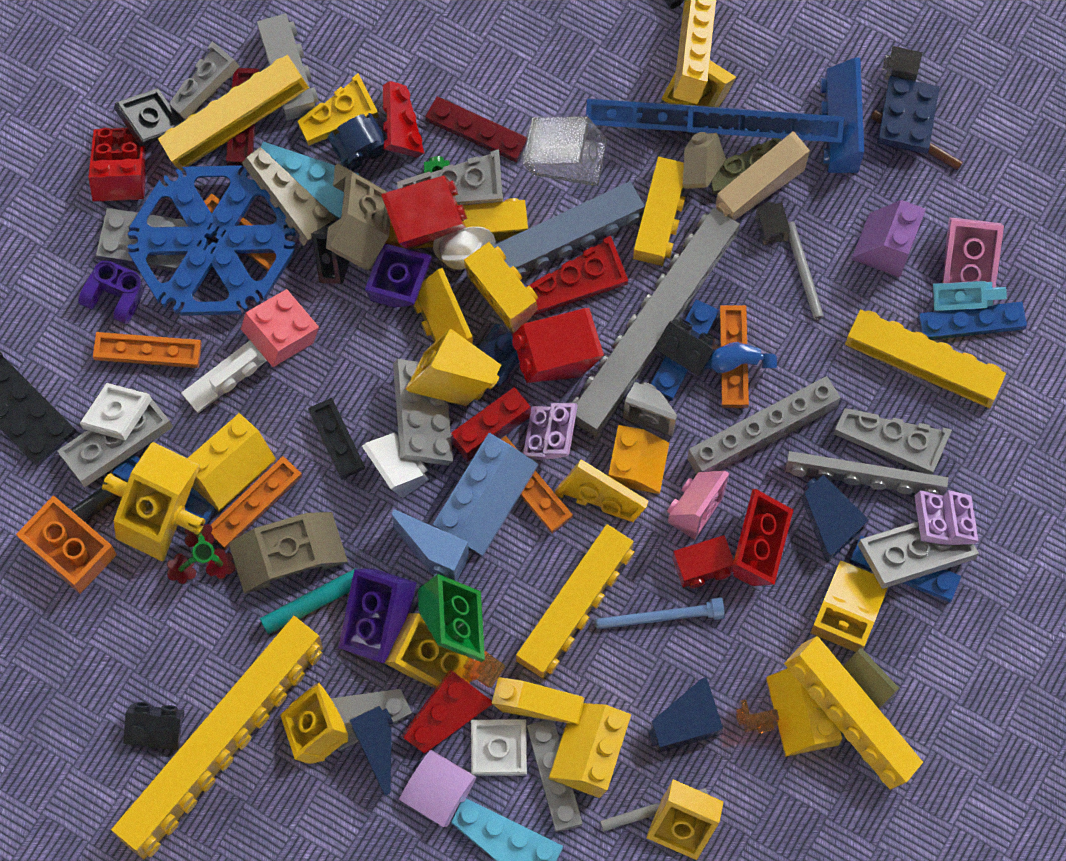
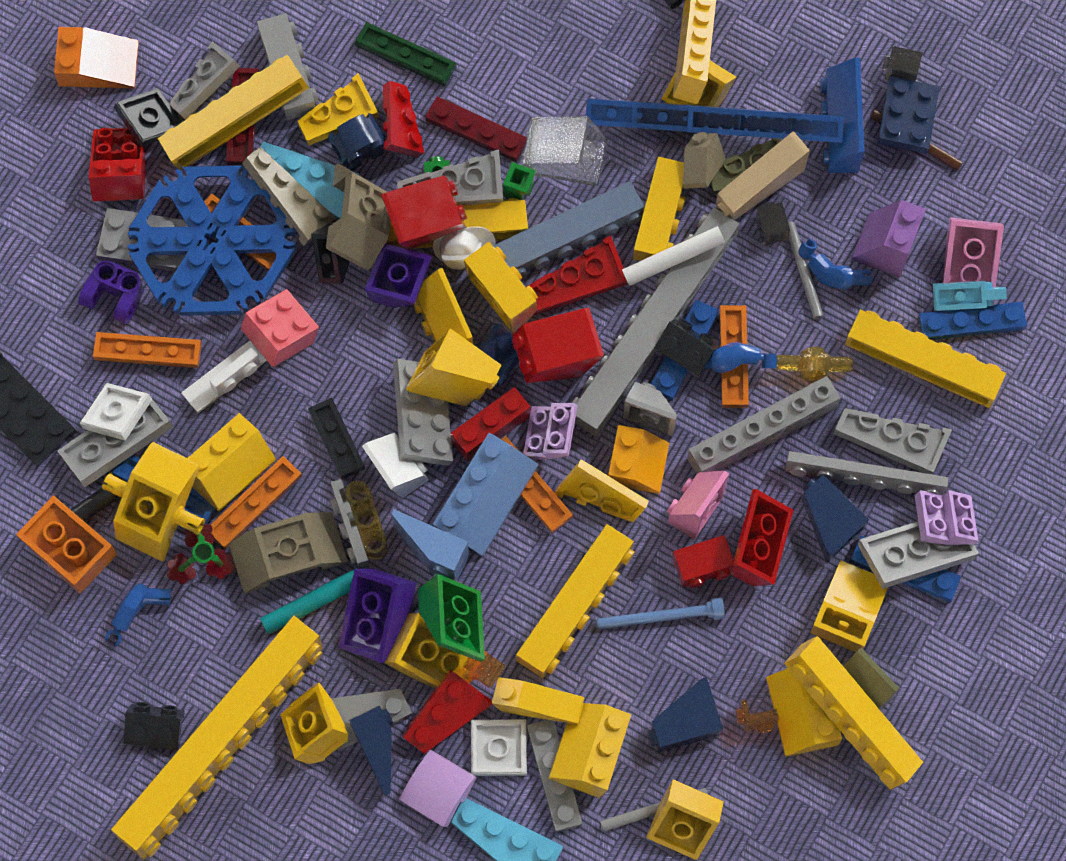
(95, 59): none -> slope
(133, 603): none -> blue arm
(348, 528): none -> light grey wing
(363, 508): none -> clear yellow beam
(405, 54): none -> dark green tile
(518, 182): none -> green brick
(673, 256): none -> white piece
(814, 363): none -> clear yellow axle
(832, 275): none -> blue arm

